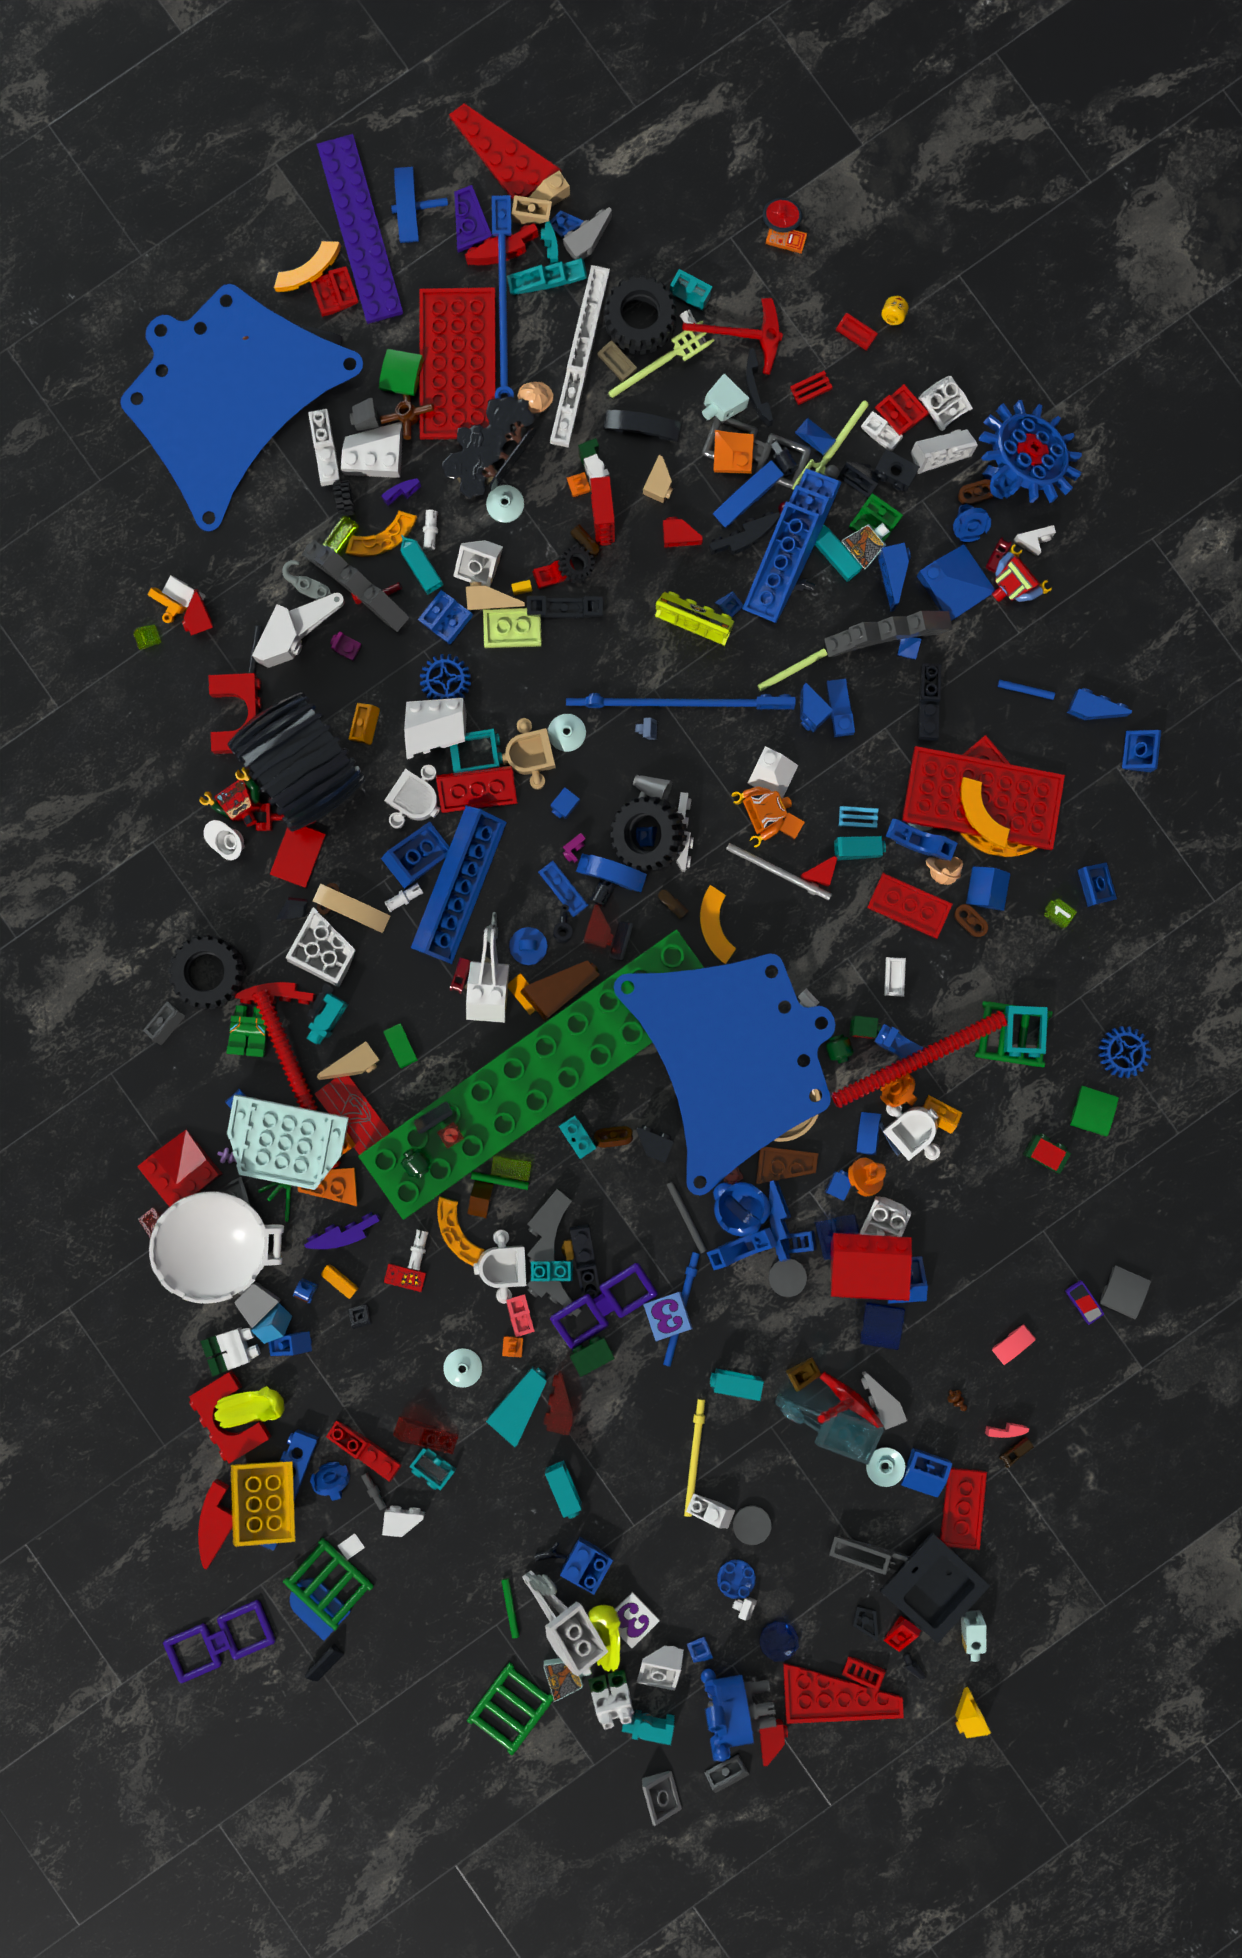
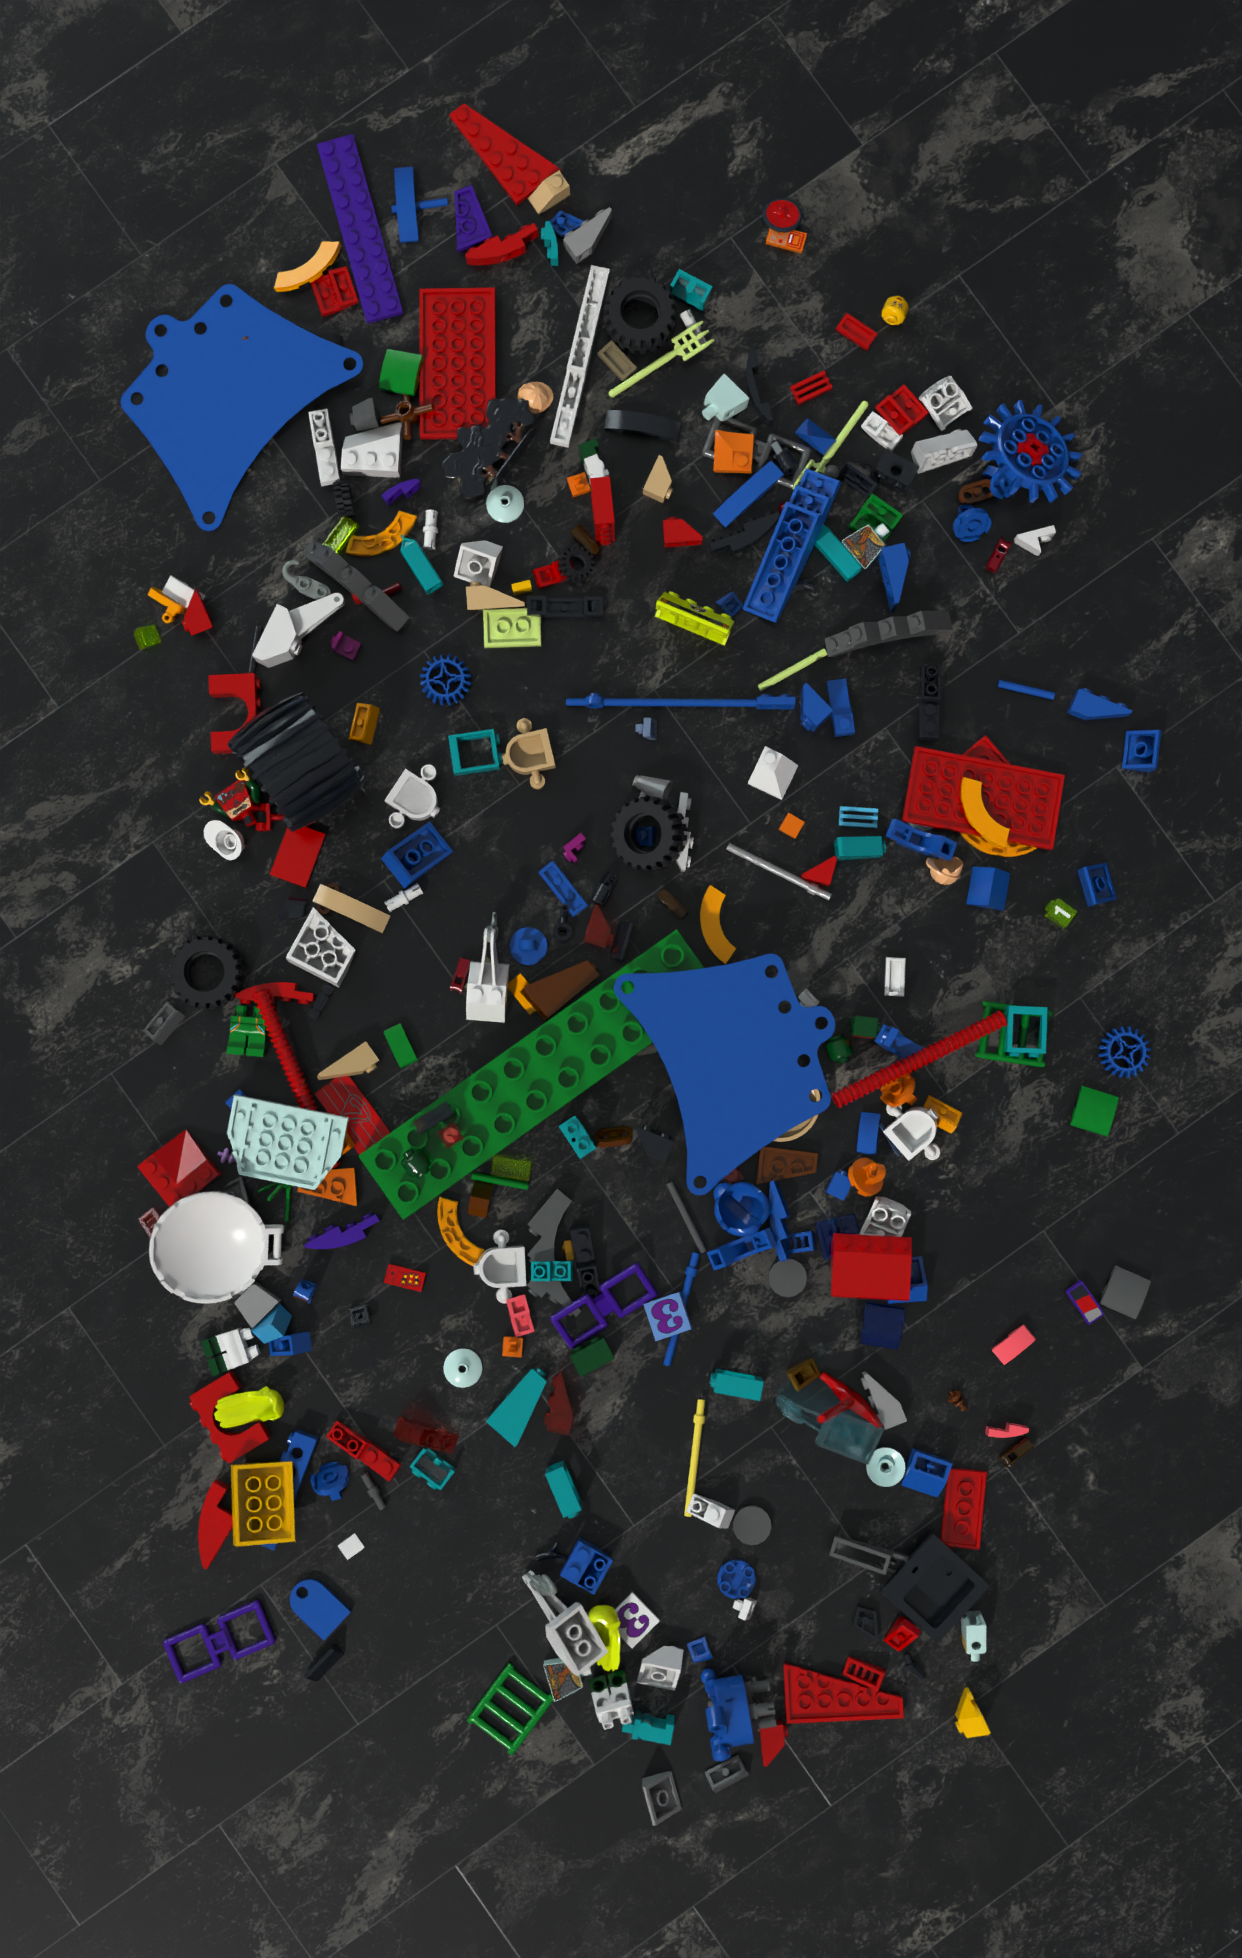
(327, 1019): teal hips -> none
(339, 1281): light orange slope -> none
(351, 1572): green bar -> none
(399, 1521): white slope -> none
(418, 1249): white pin -> none
(434, 724): white wedge -> none
(445, 617): blue slope -> none
(458, 884): blue slope -> none
(476, 789): red tile -> none
(502, 227): blue bar -> none
(510, 1608): green bar -> none
(530, 210): tan slope -> none
(547, 277): teal slope -> none
(564, 804): blue brick -> none
(566, 742): light aqua dish -> none
(612, 872): blue arch -> none
(765, 810): orange torso -> none
(768, 335): red piece -> none
(779, 1641): clear blue dish -> none
(909, 647): blue slope -> none
(909, 905): red tile -> none
(955, 582): blue slope -> none
(971, 920): reddish brown plate -> none
(1016, 579): torso -> none
(1046, 1153): brick -> none

